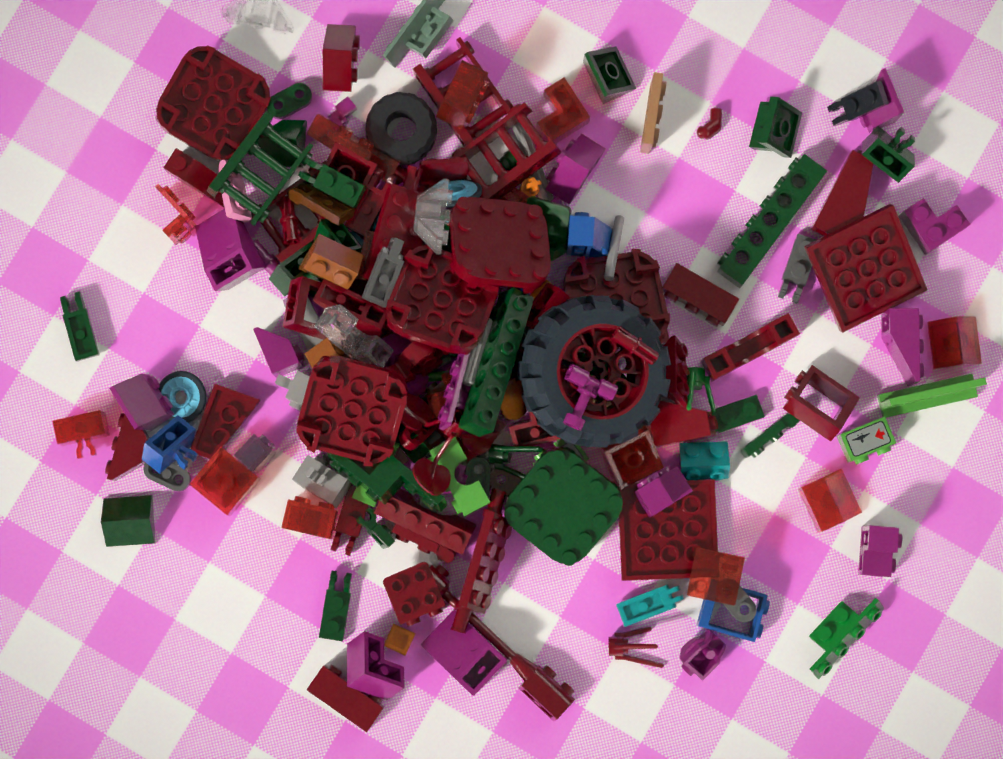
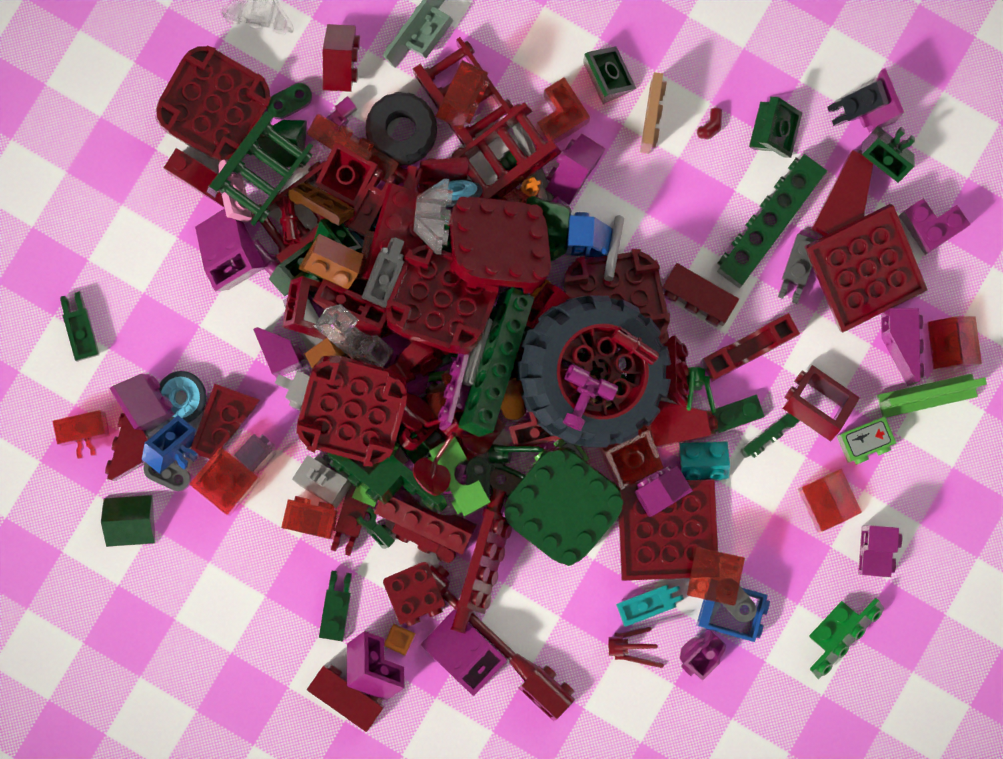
(181, 227): clear red bracket -> none
(334, 183): dark green hinge -> none

